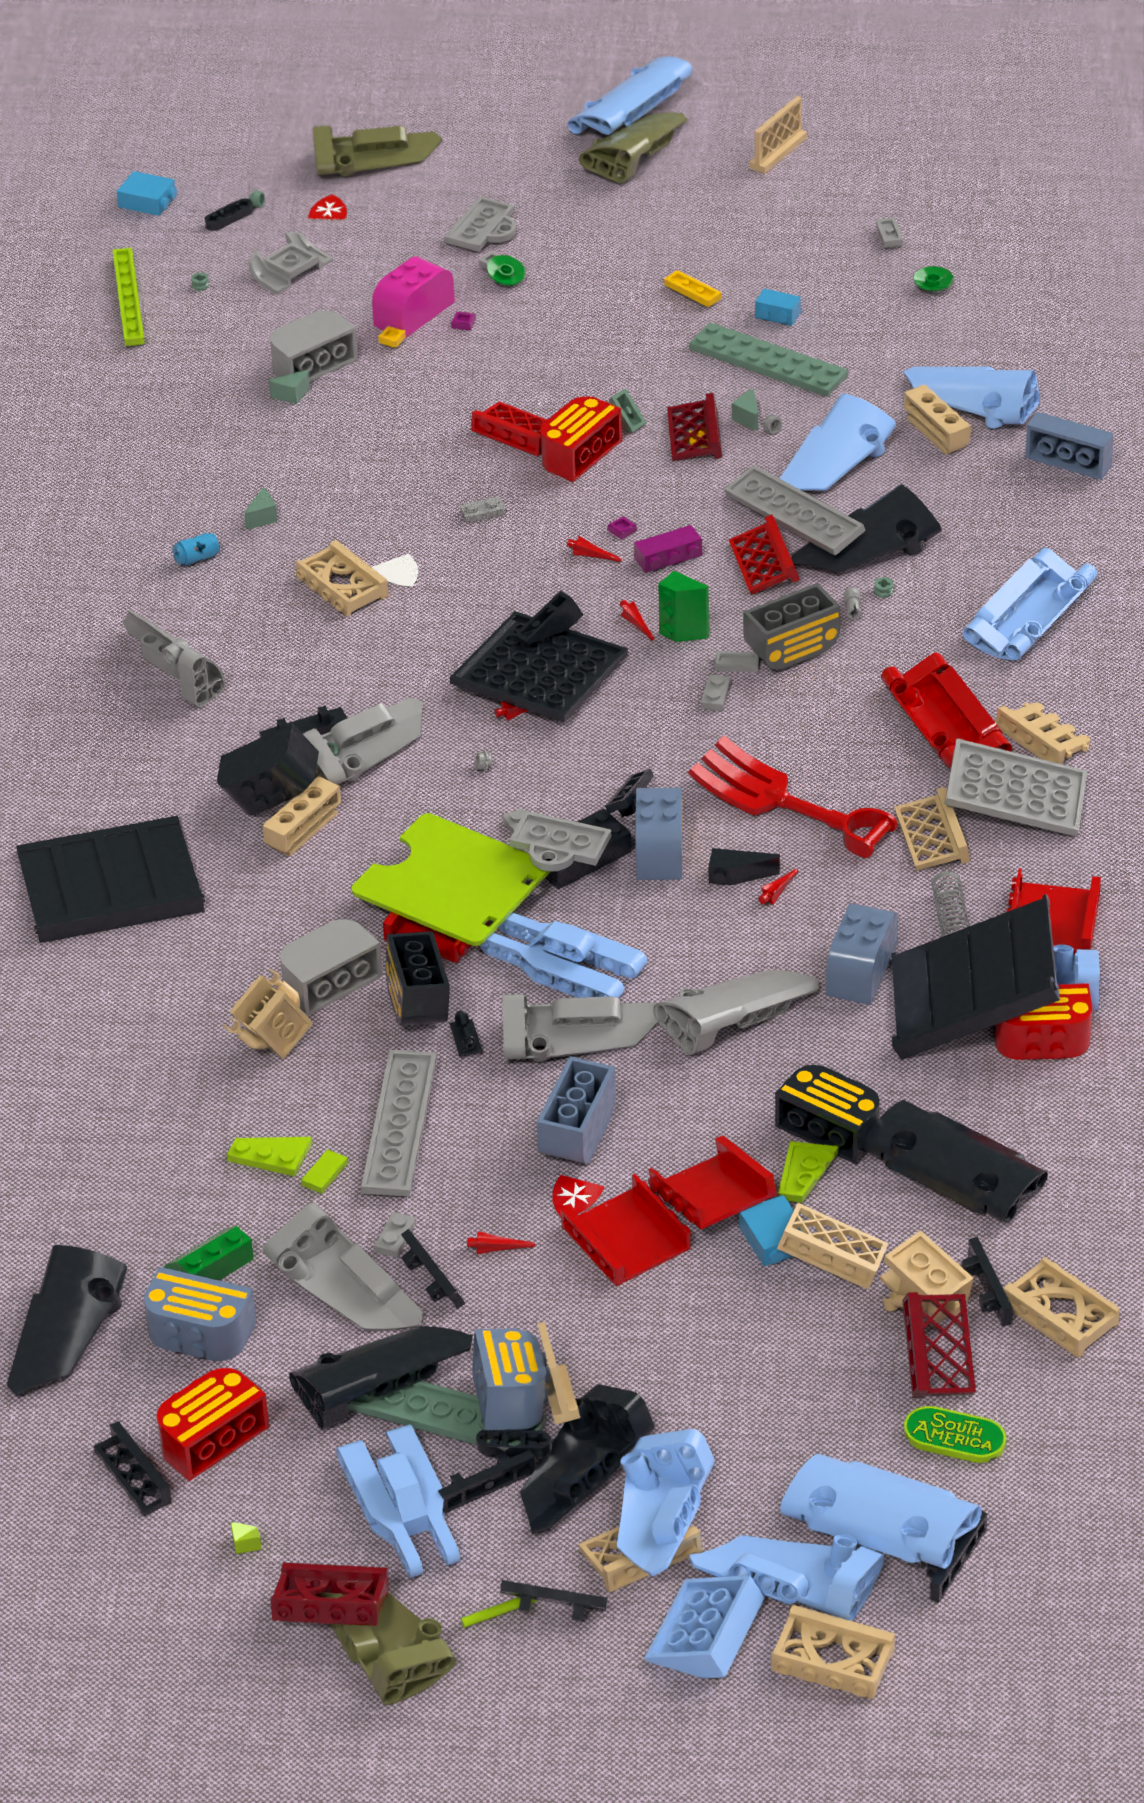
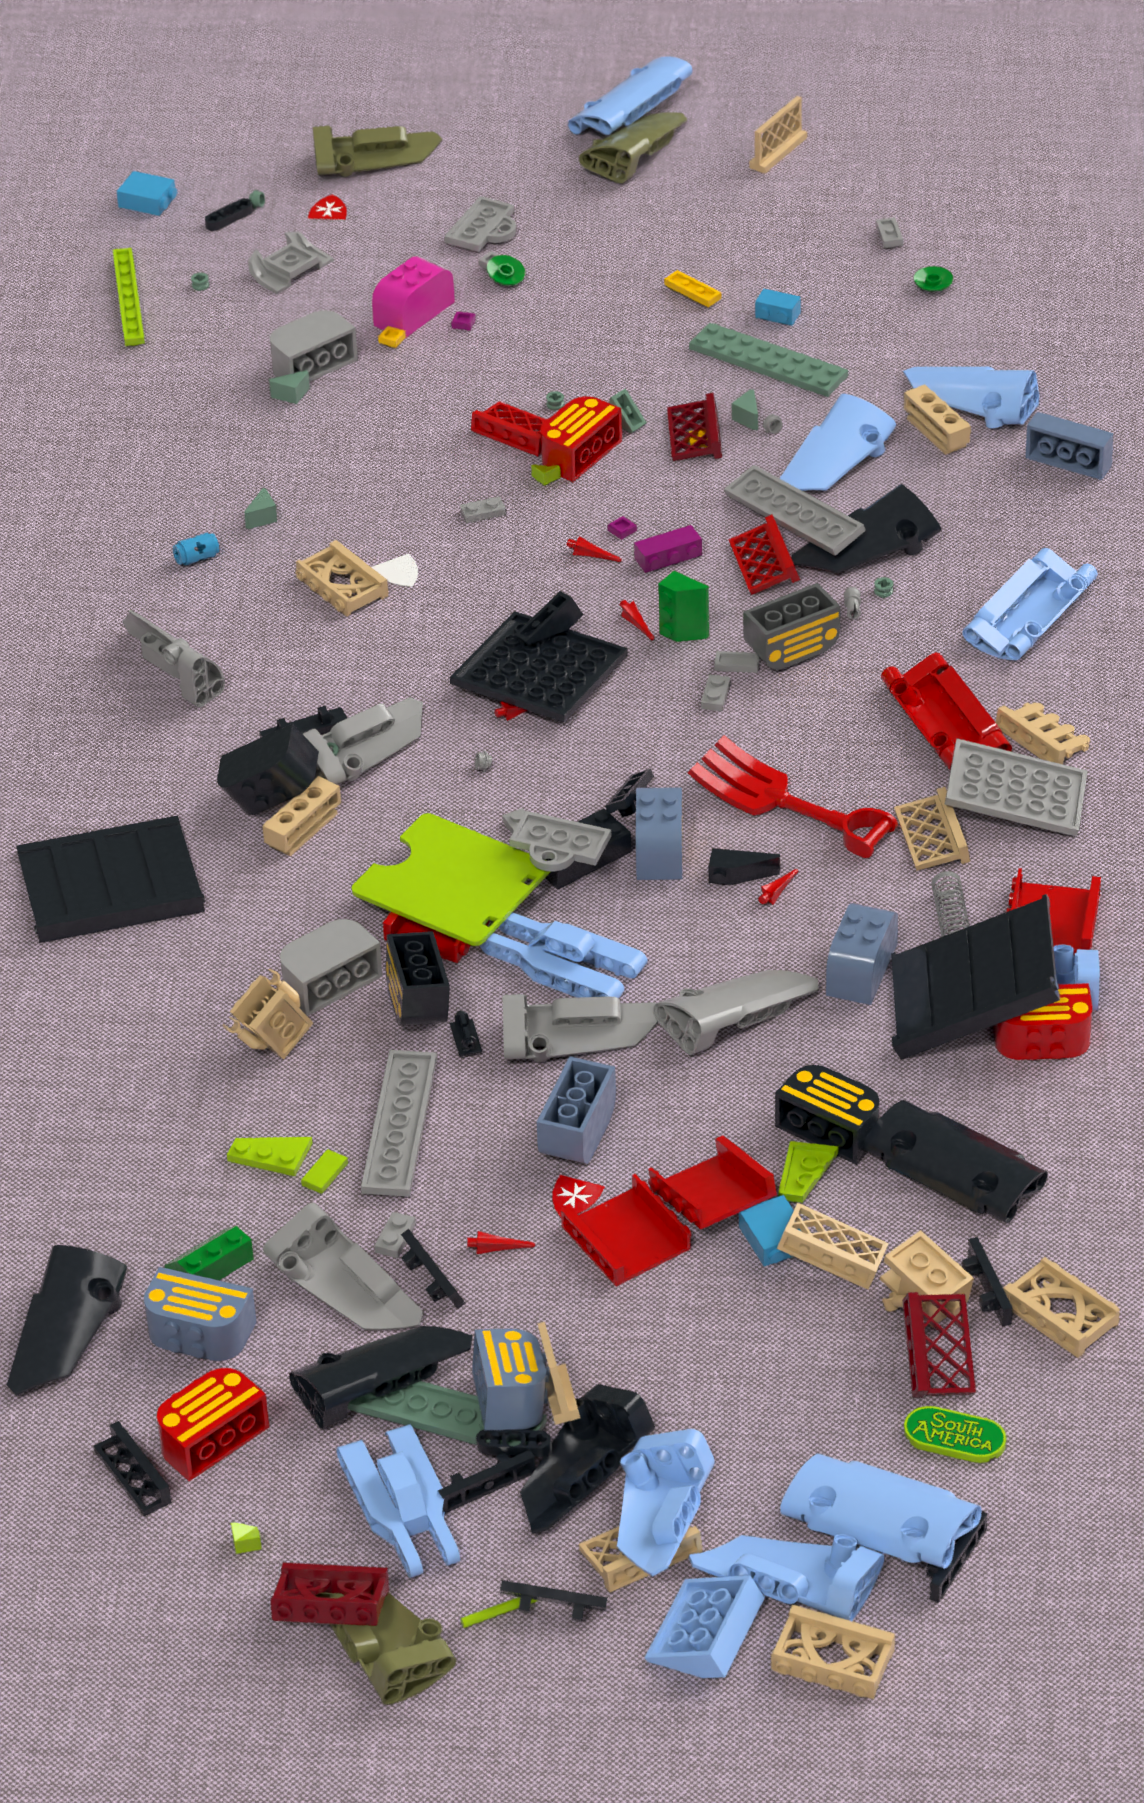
(545, 474): none -> lime slope
(554, 400): none -> sand green bush

